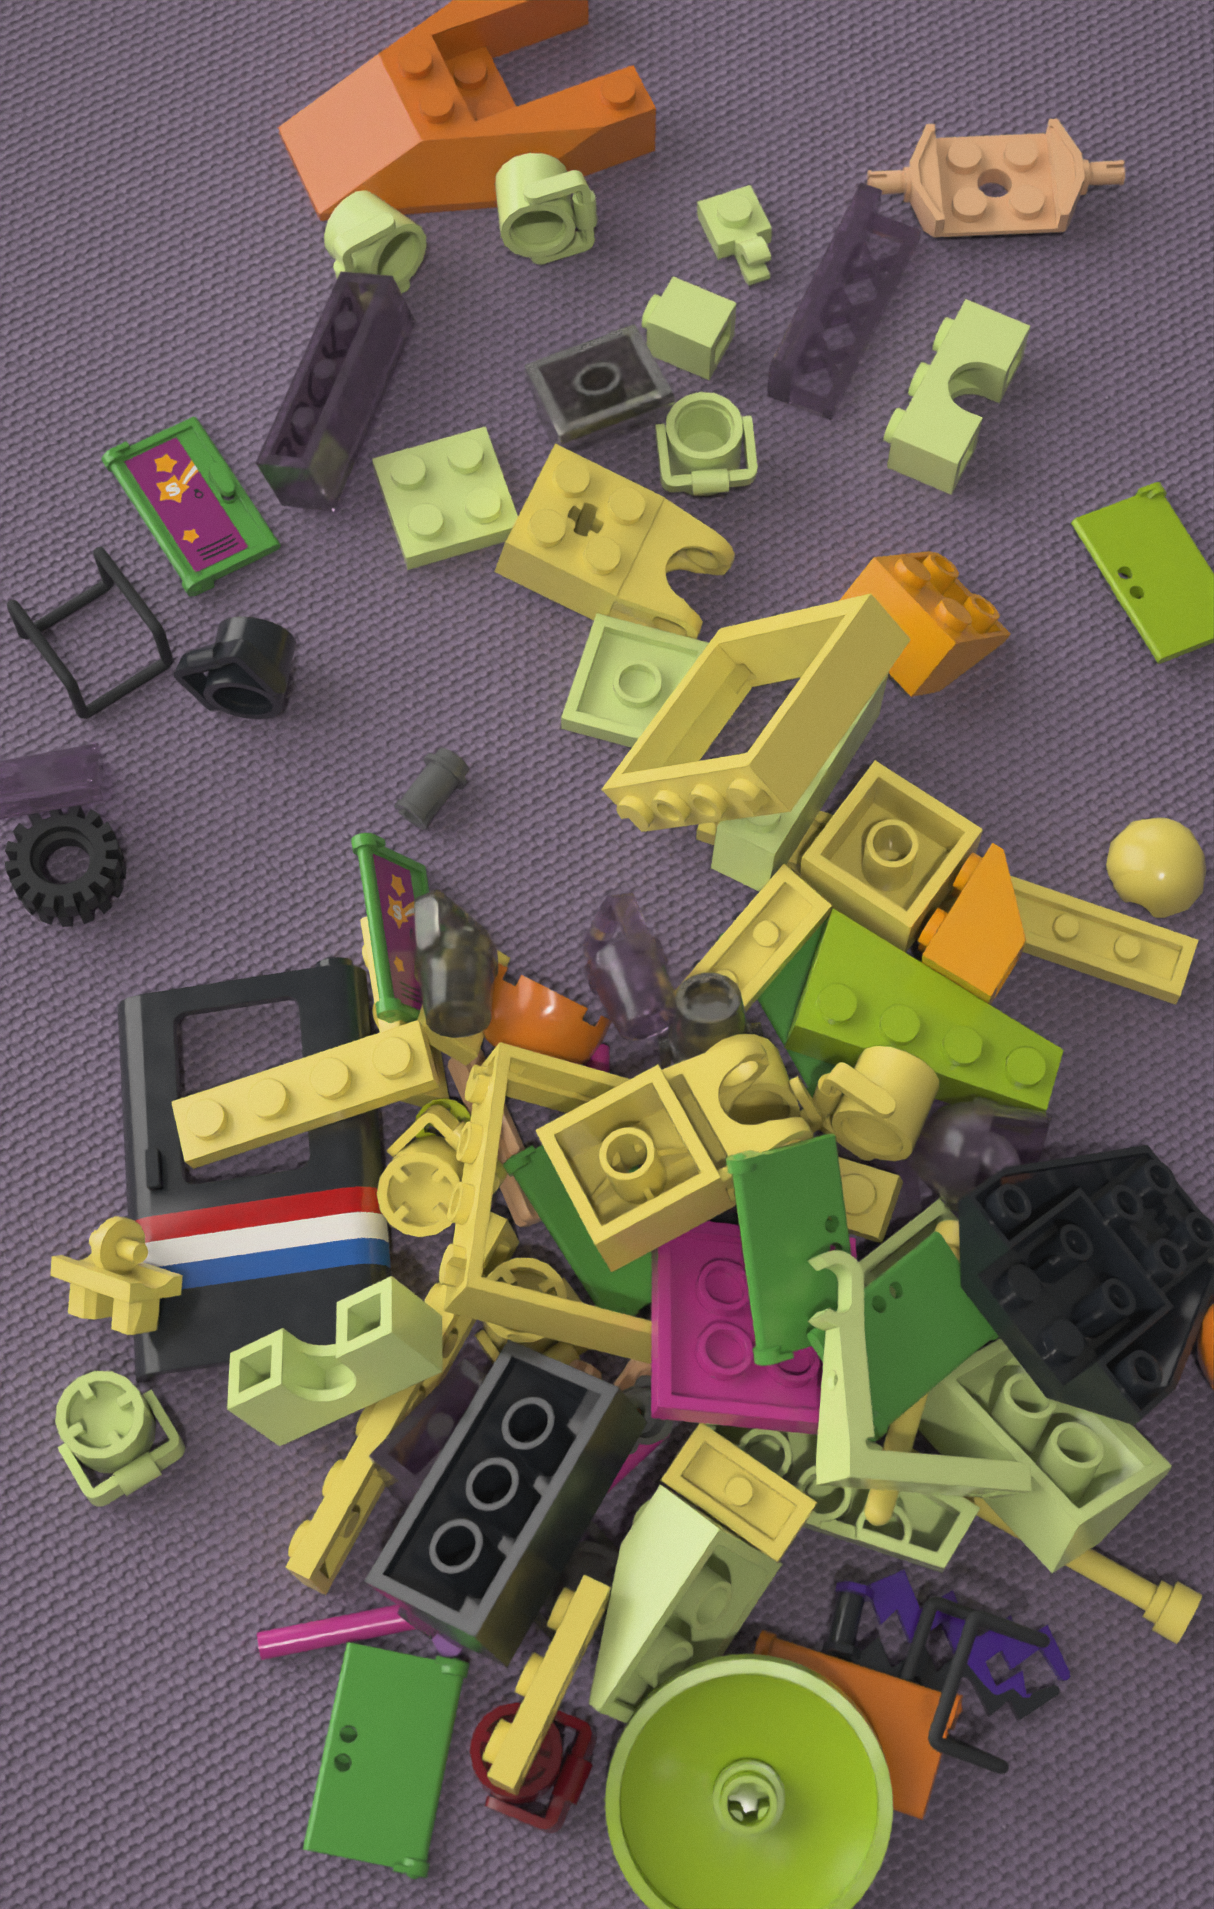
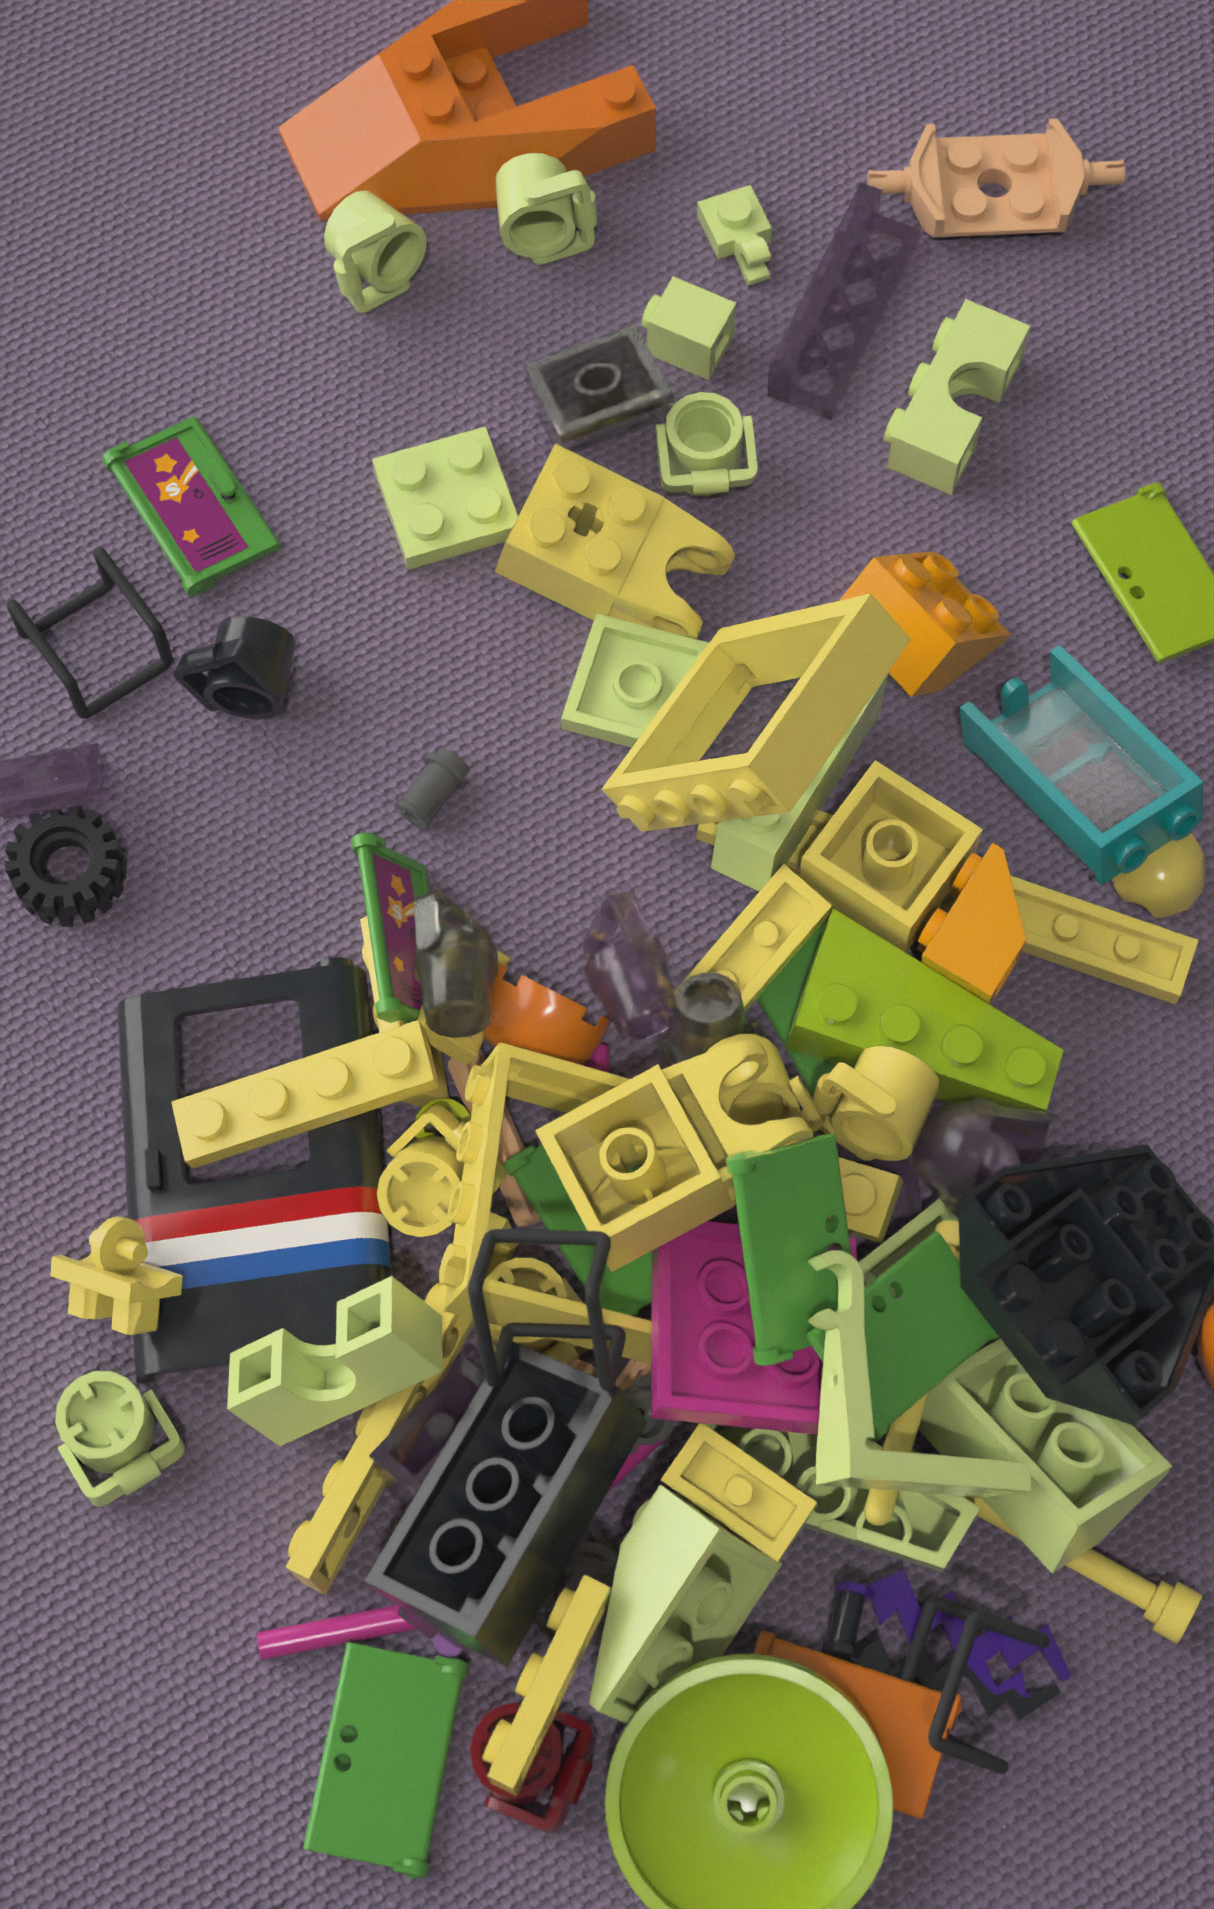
(336, 391): clear purple brick -> none
(494, 1363): none -> black piece
(1087, 768): none -> teal door

